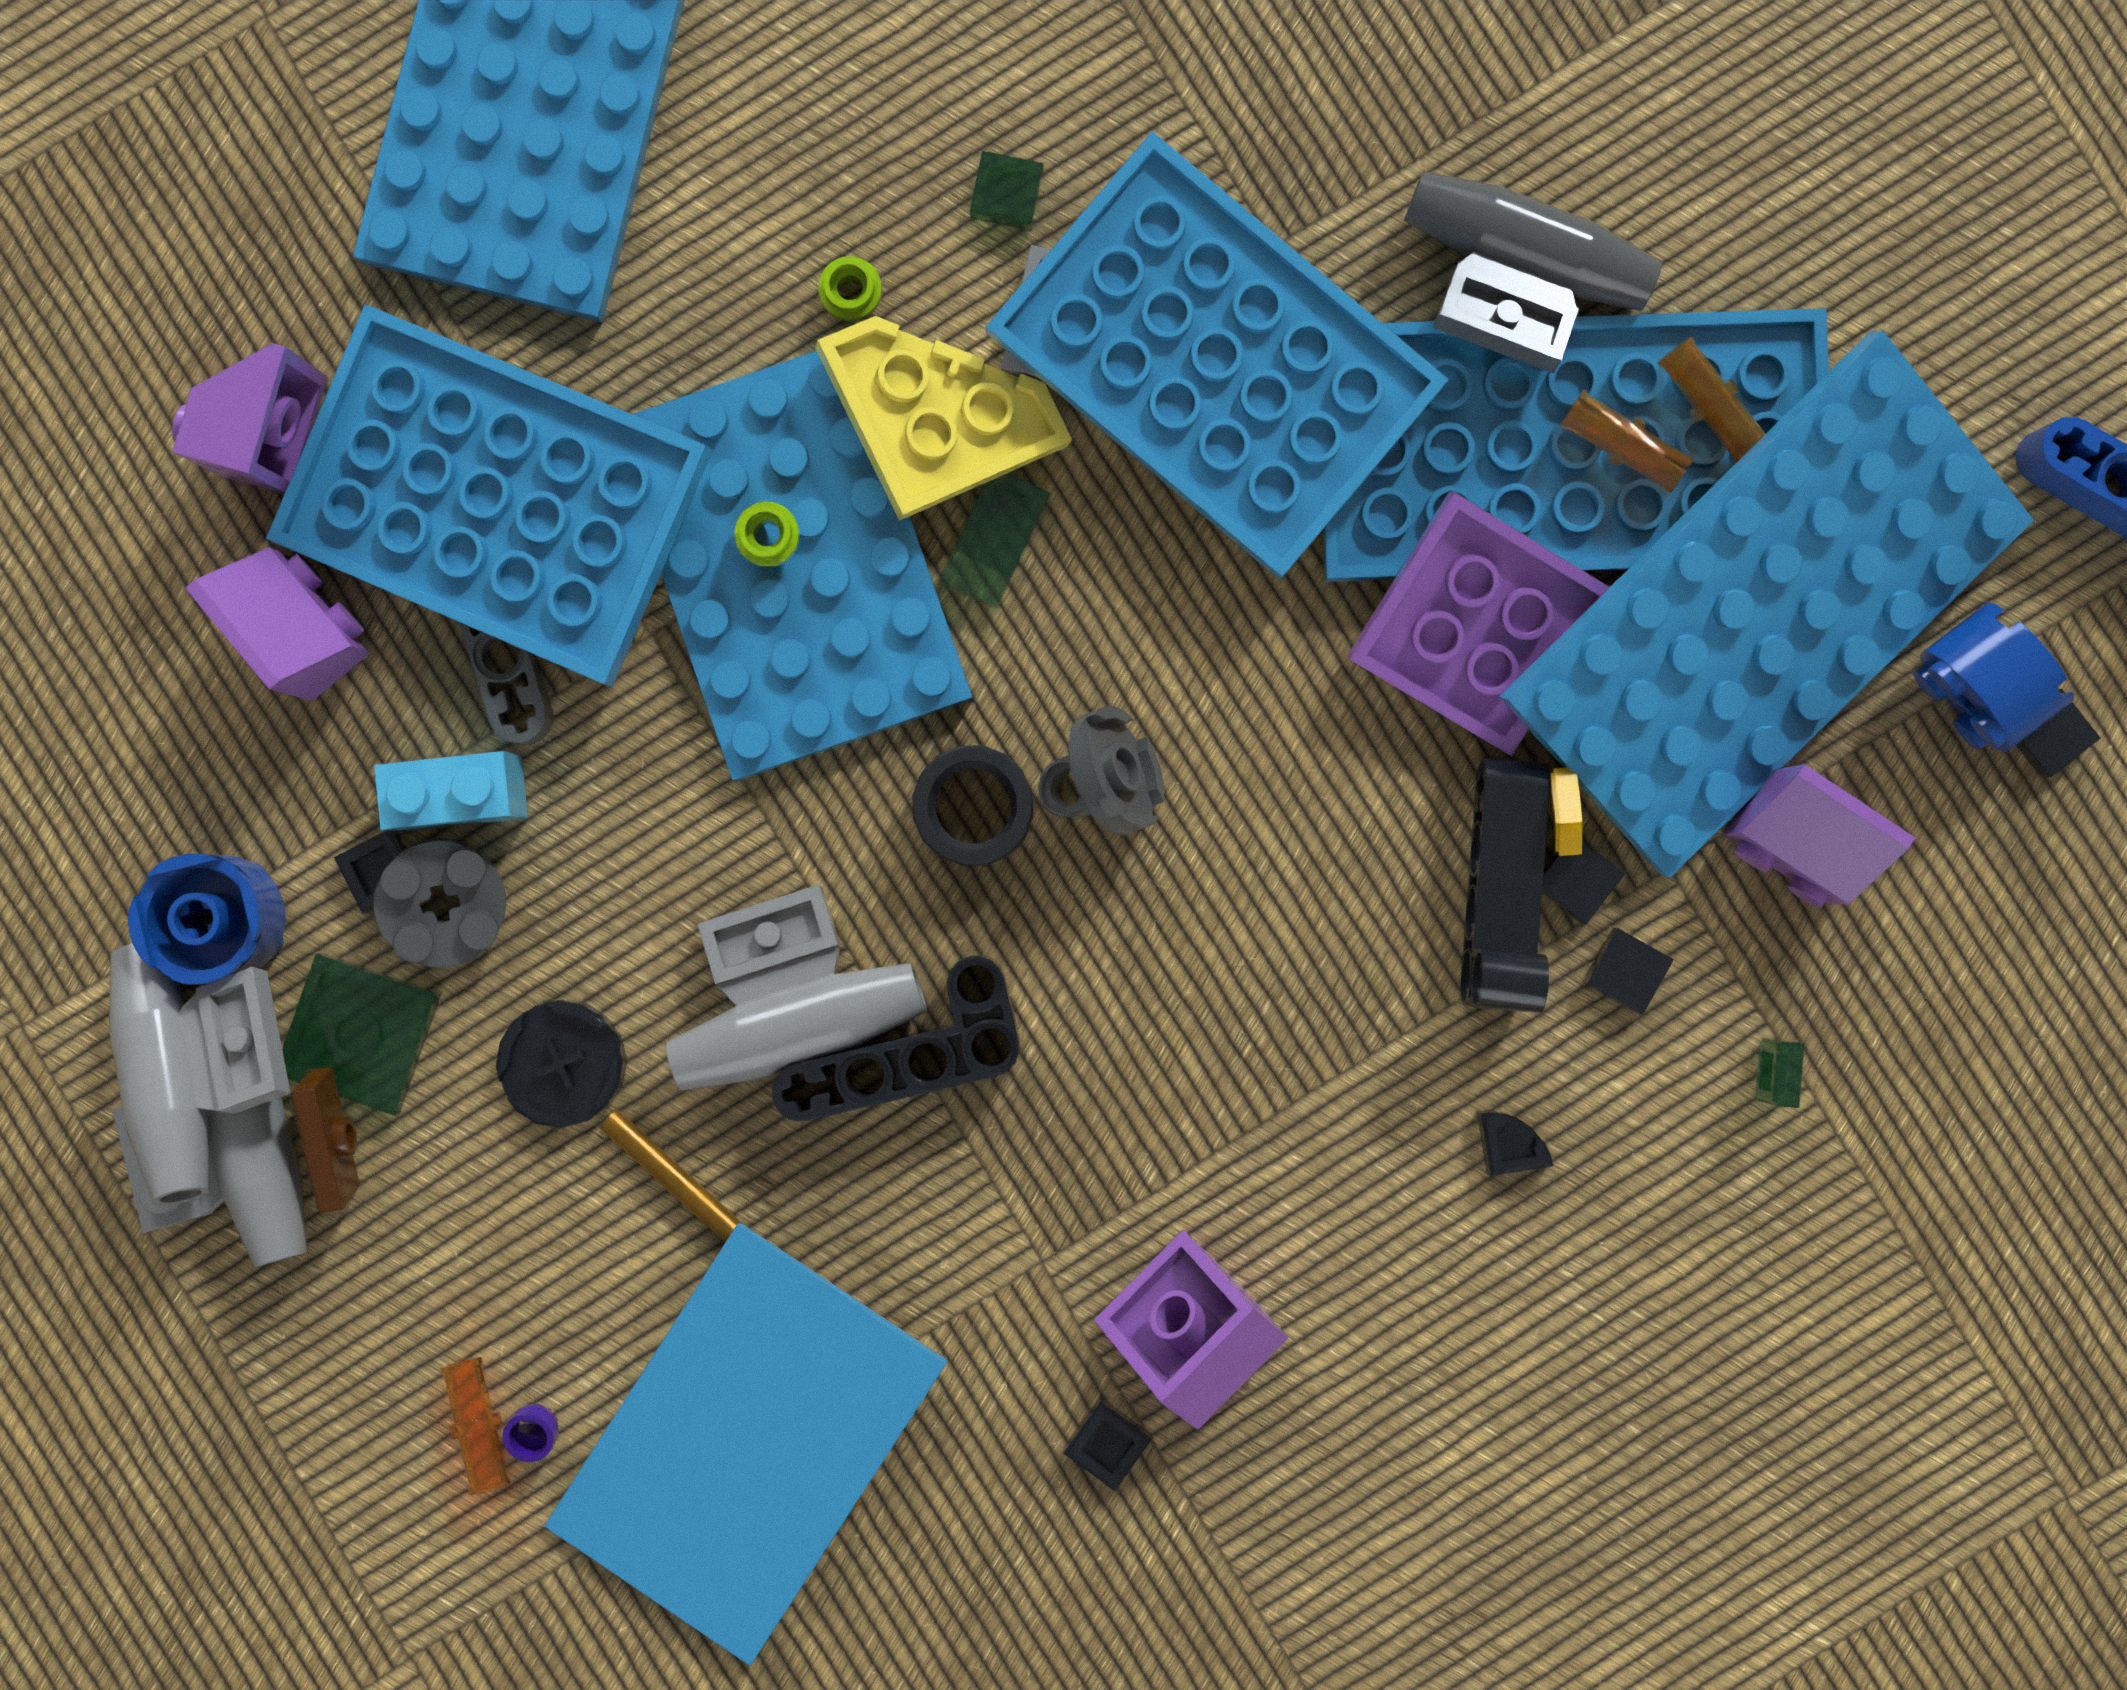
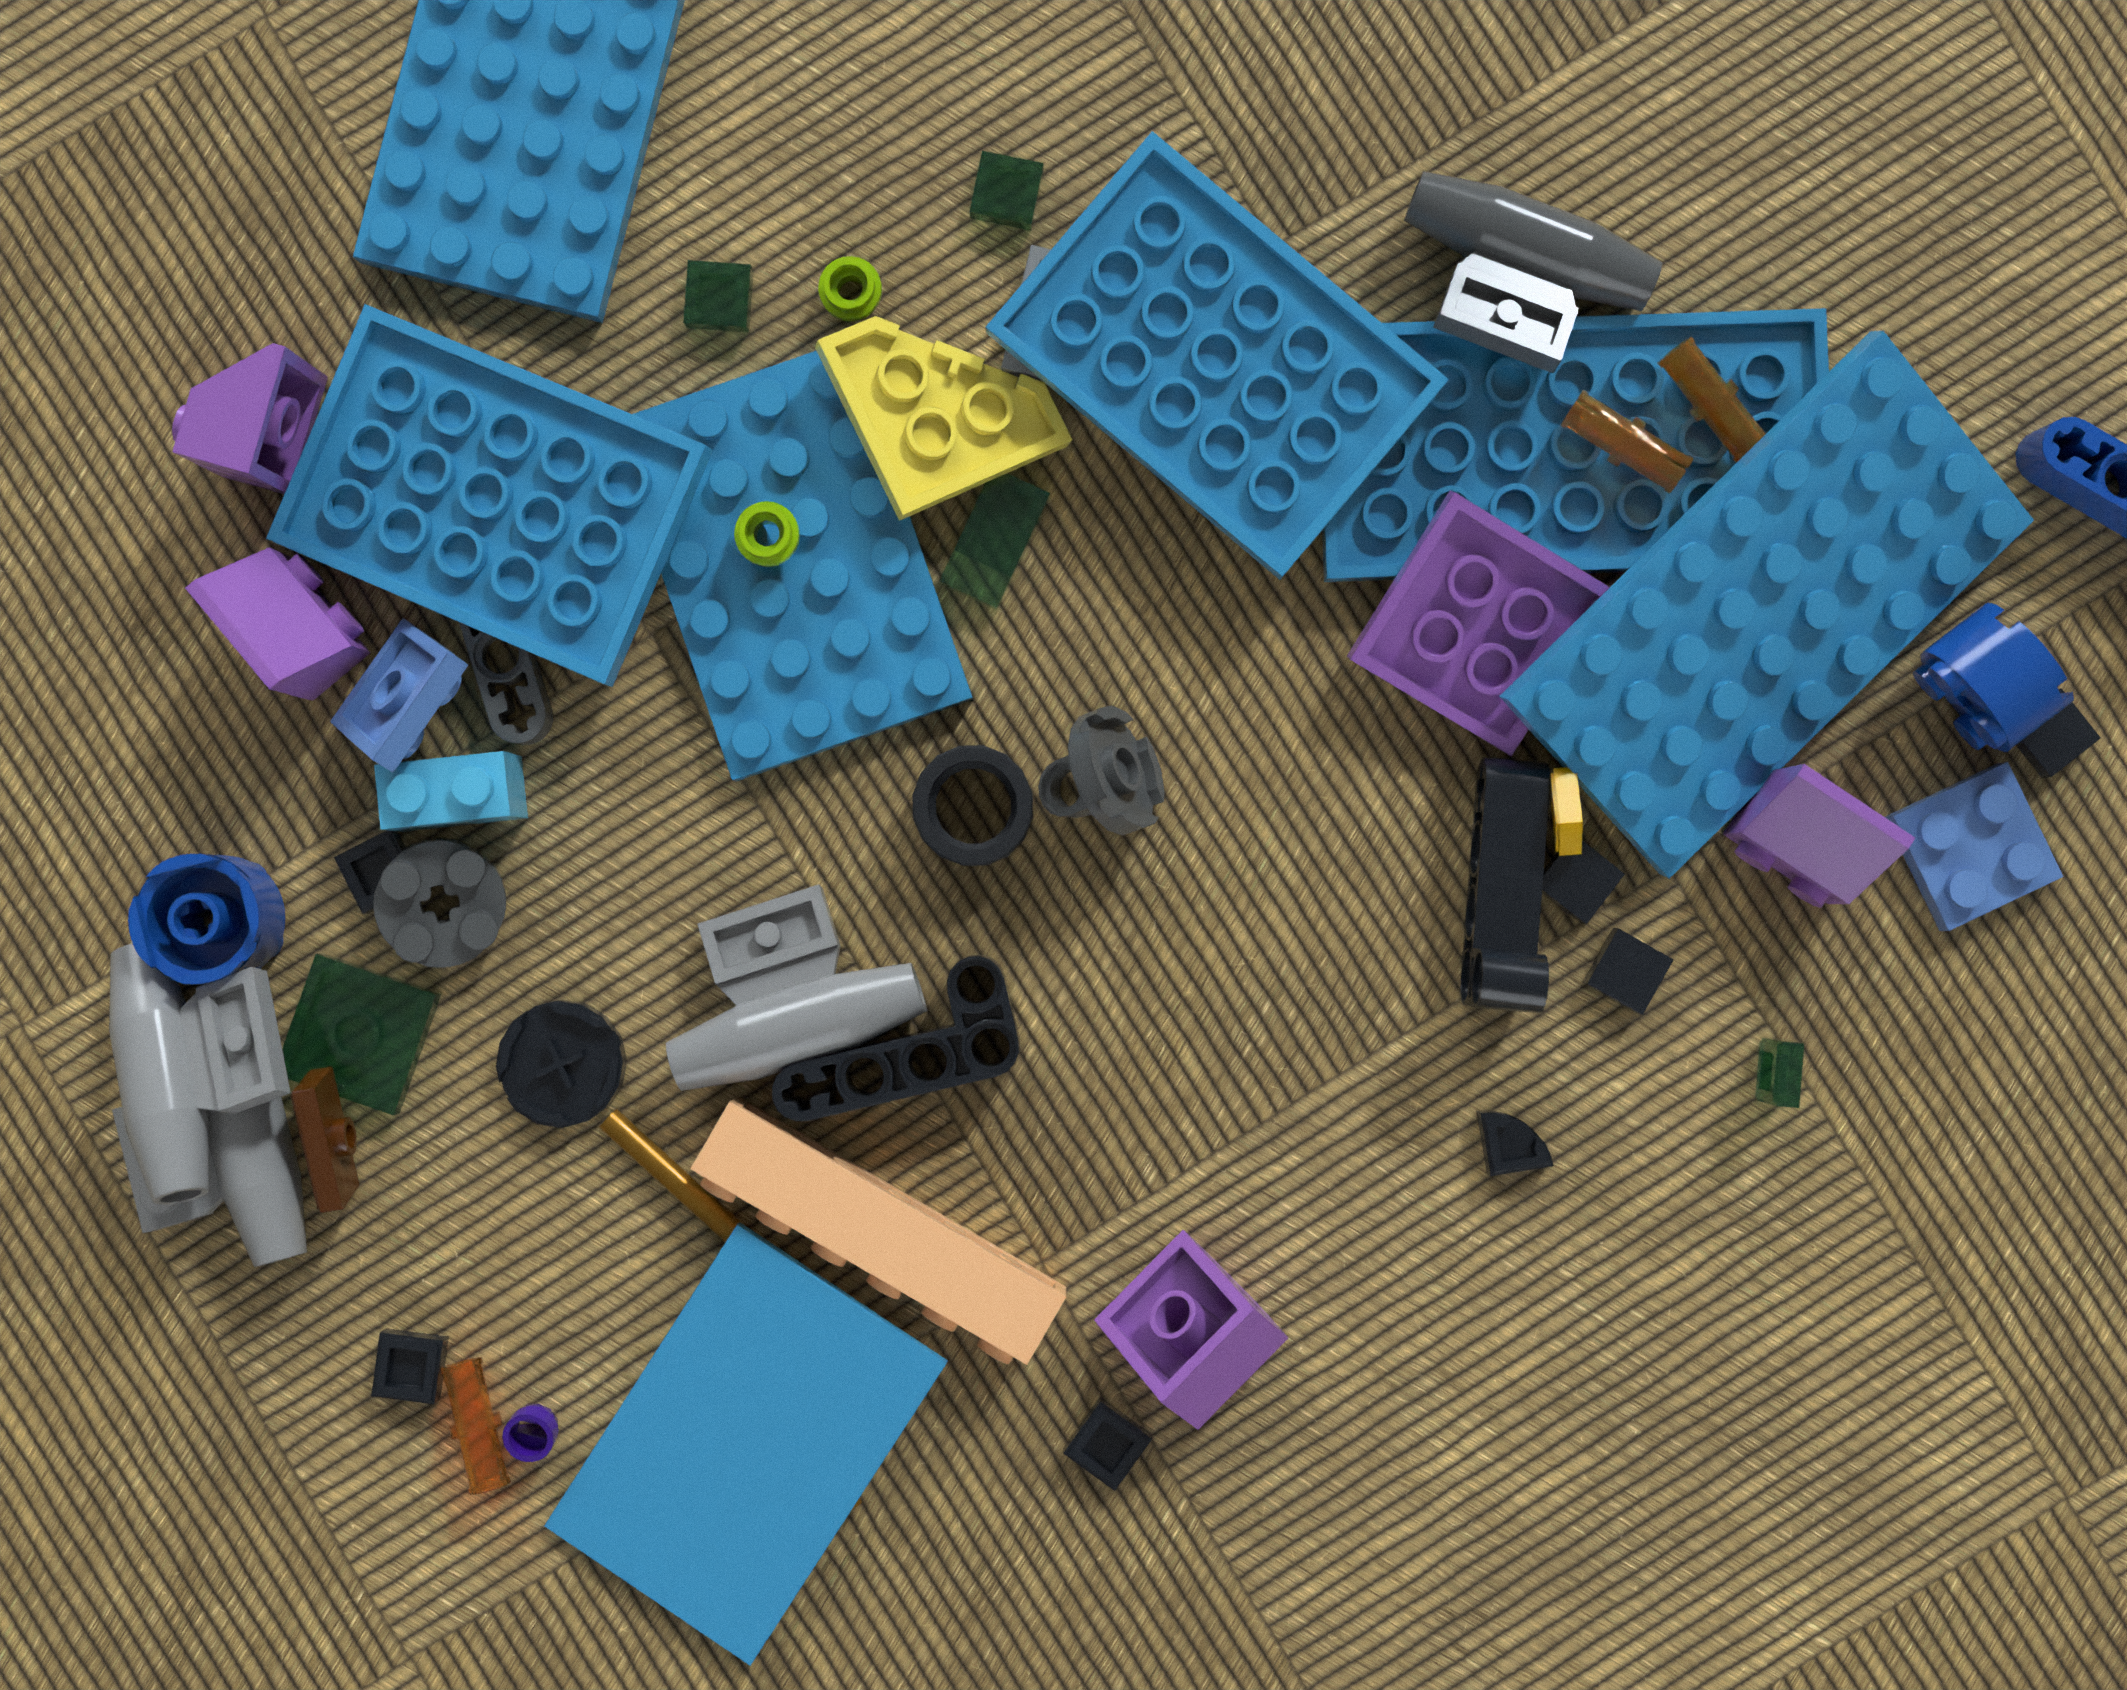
(399, 695): none -> medium blue plate
(409, 1366): none -> black tile
(718, 296): none -> clear green tile
(879, 1230): none -> light nougat brick
(1975, 847): none -> medium blue plate

